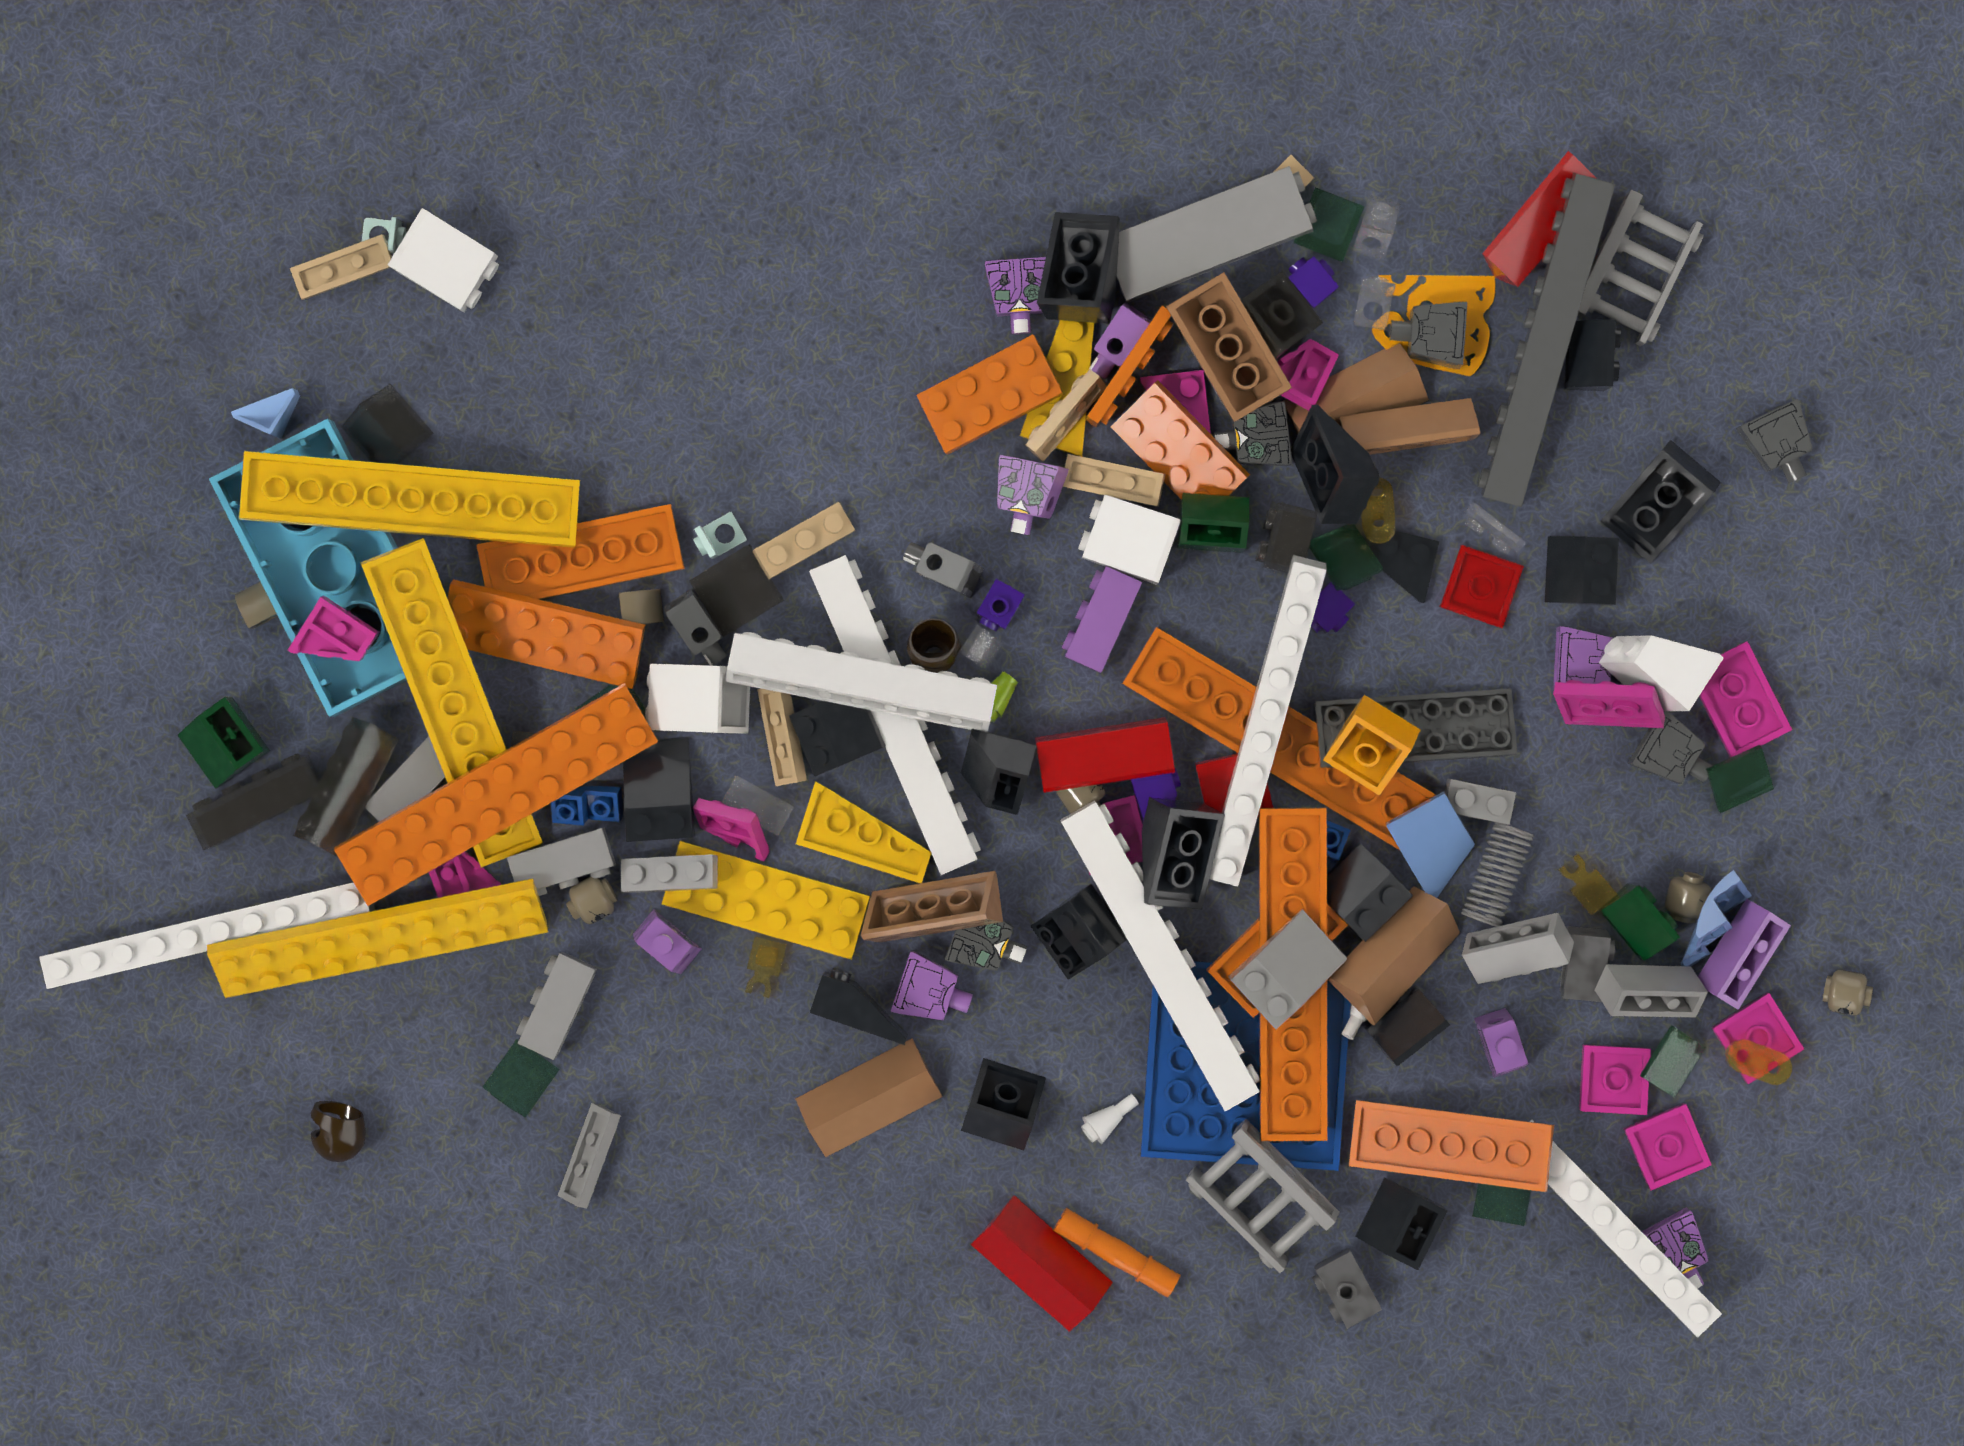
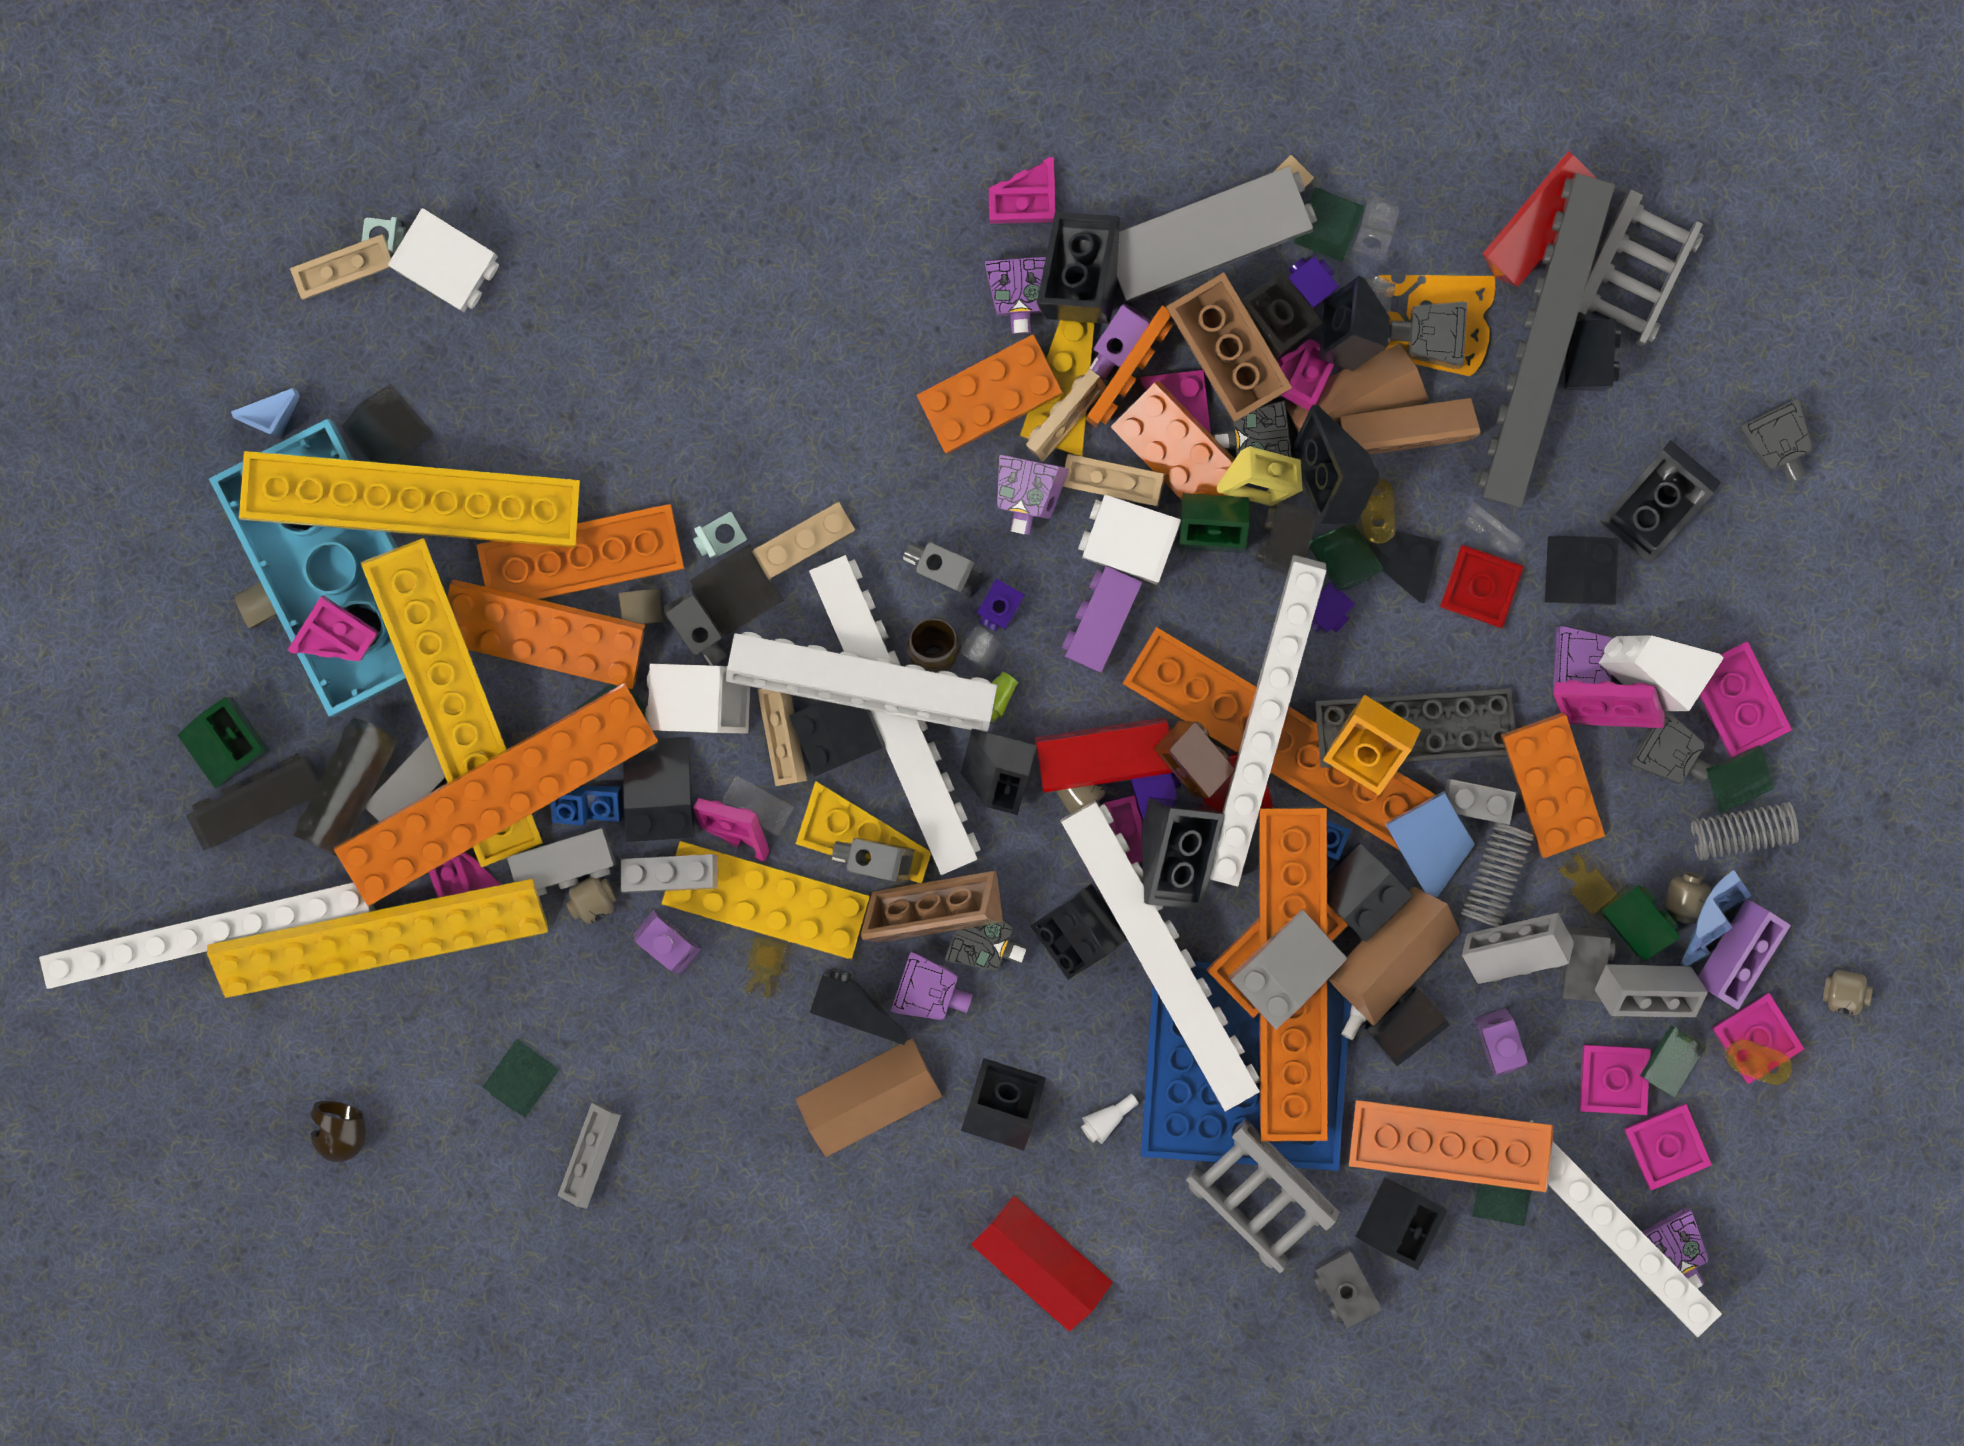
(556, 1005): light grey brick -> none
(886, 861): none -> torso
(1025, 197): none -> dark pink wing
(1117, 1252): orange piece -> none
(1194, 758): none -> reddish brown brick
(1264, 469): none -> light yellow tile
(1353, 326): none -> black slope
(1553, 785): none -> orange plate
(1785, 809): none -> light grey piece

